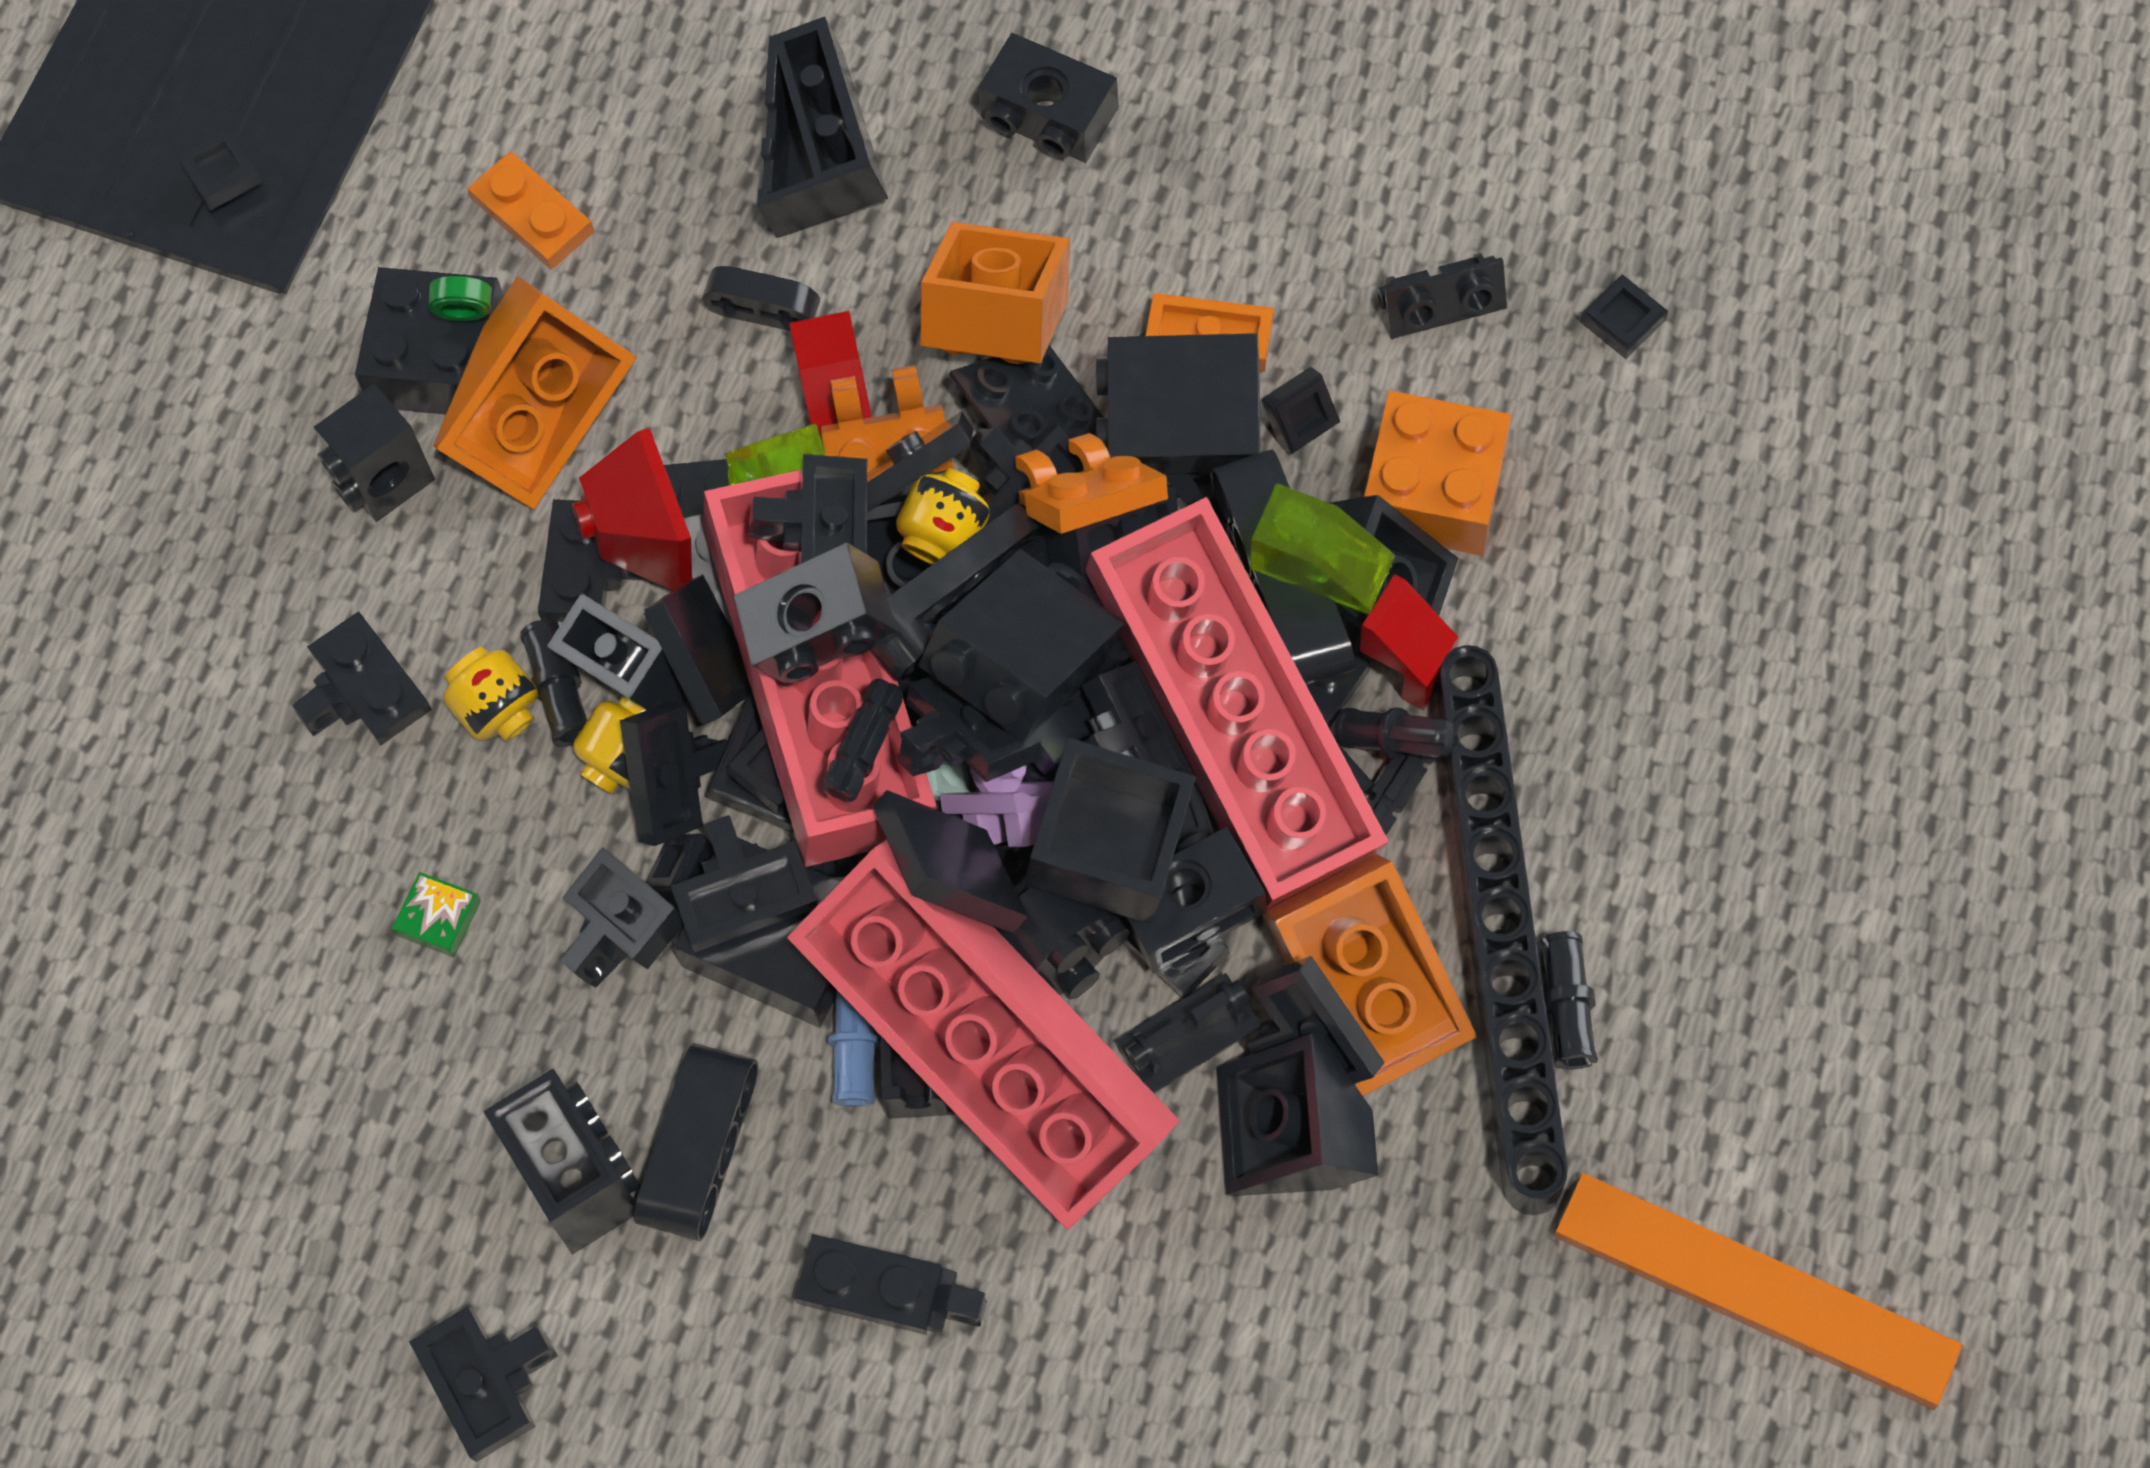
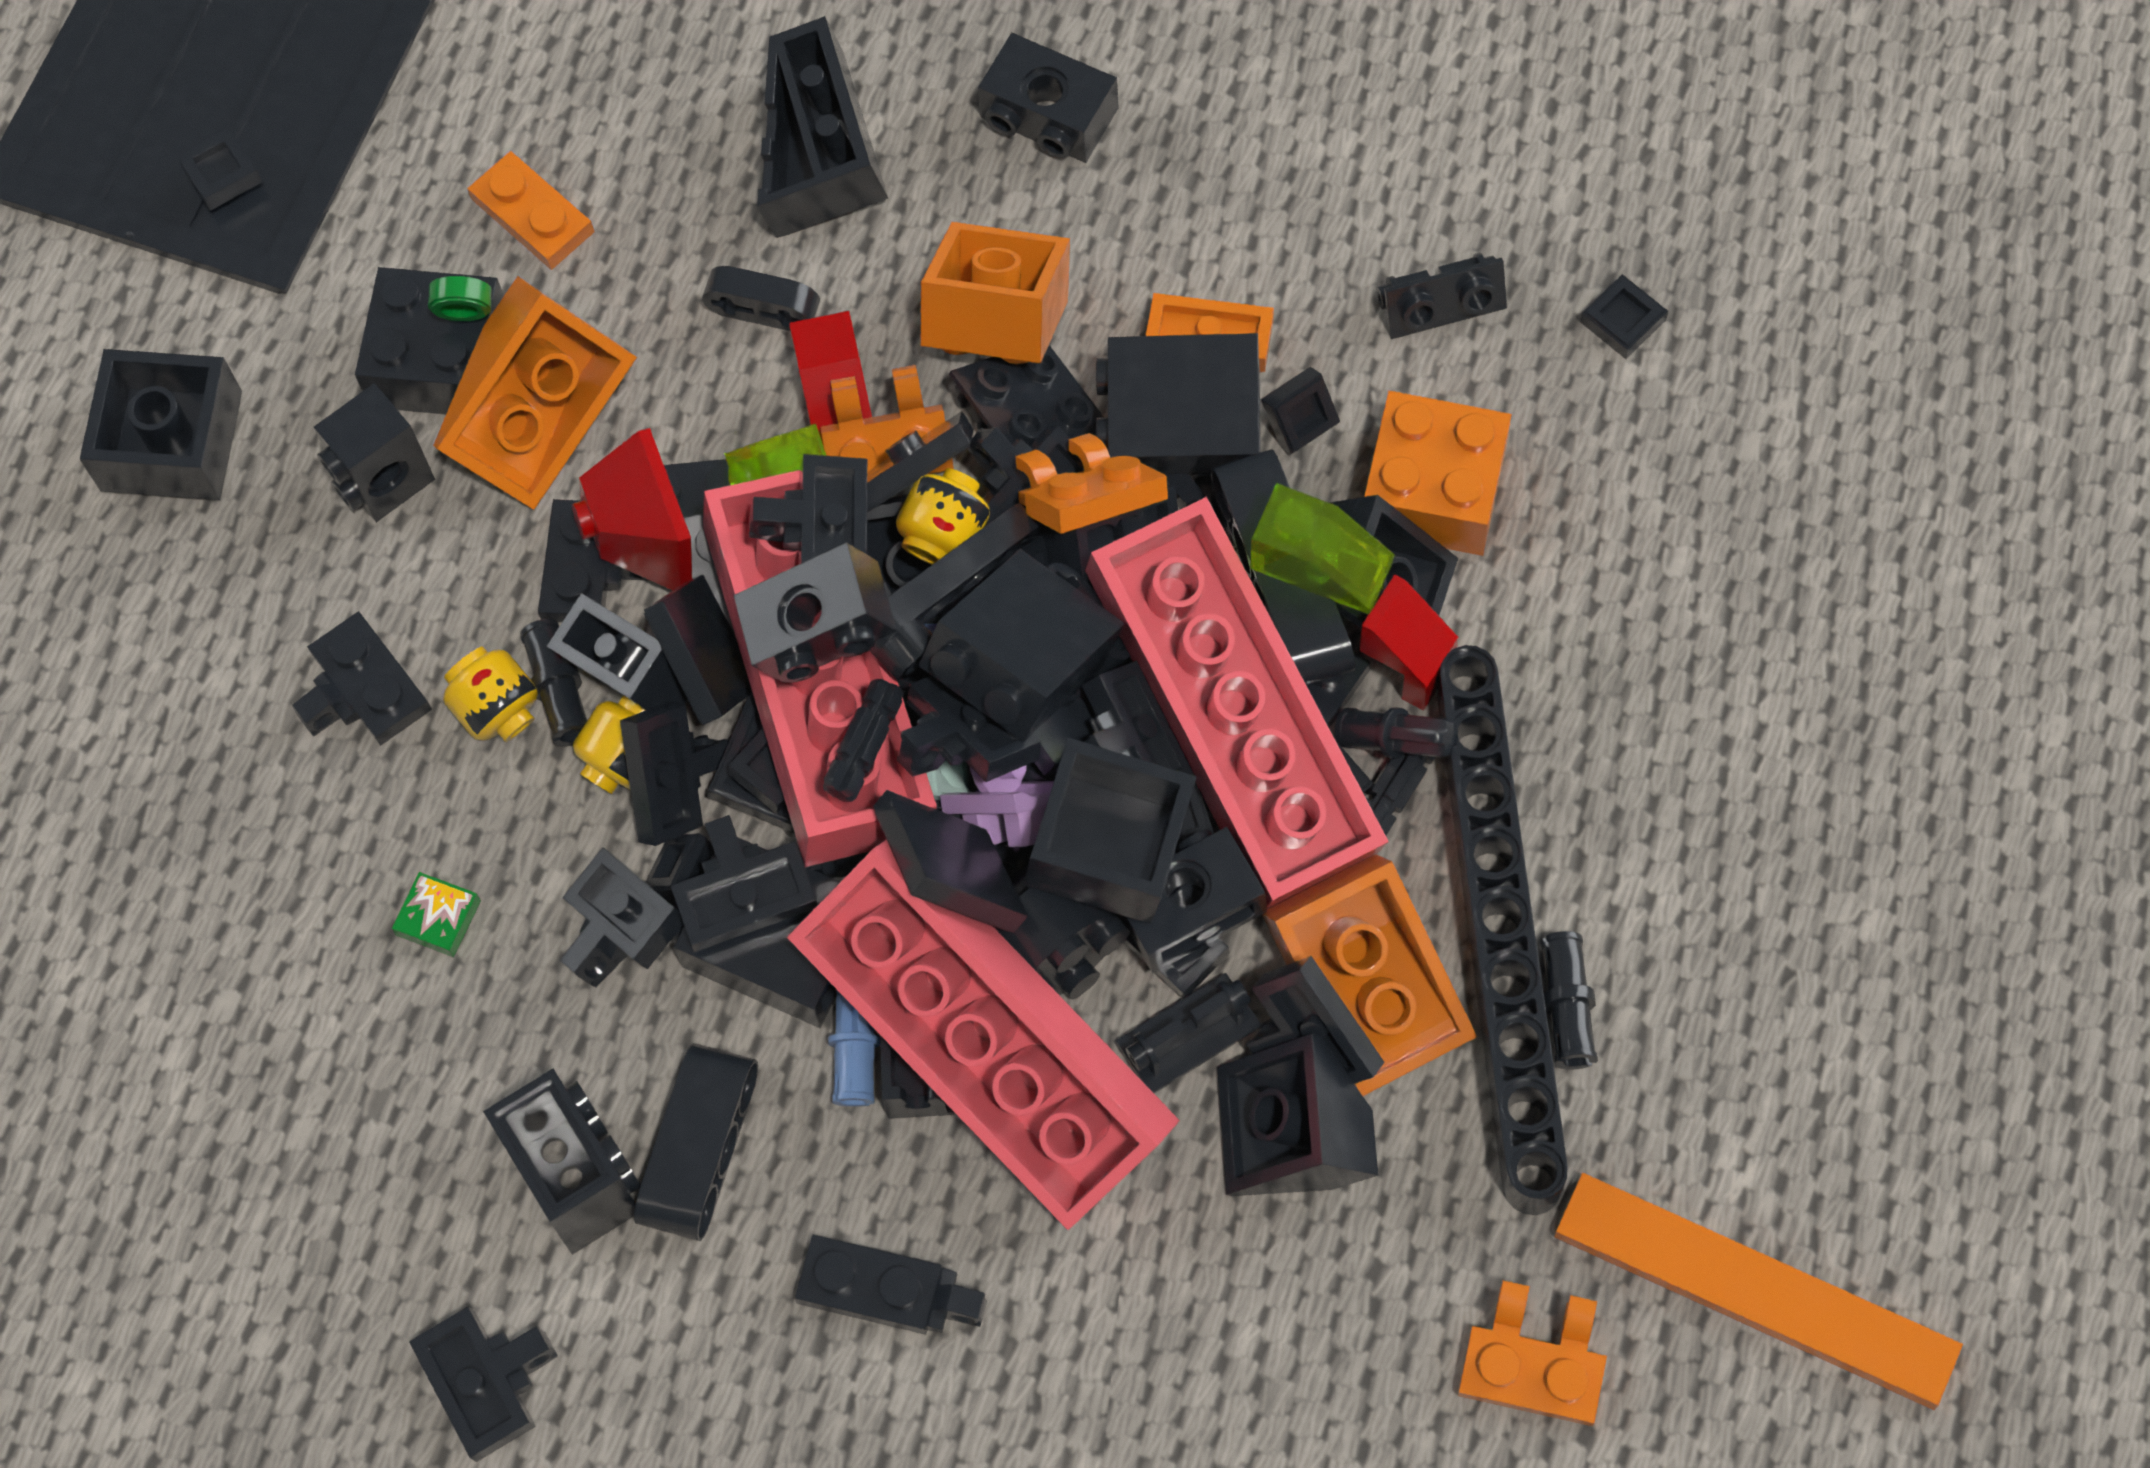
(161, 424): none -> black brick
(1531, 1373): none -> orange plate

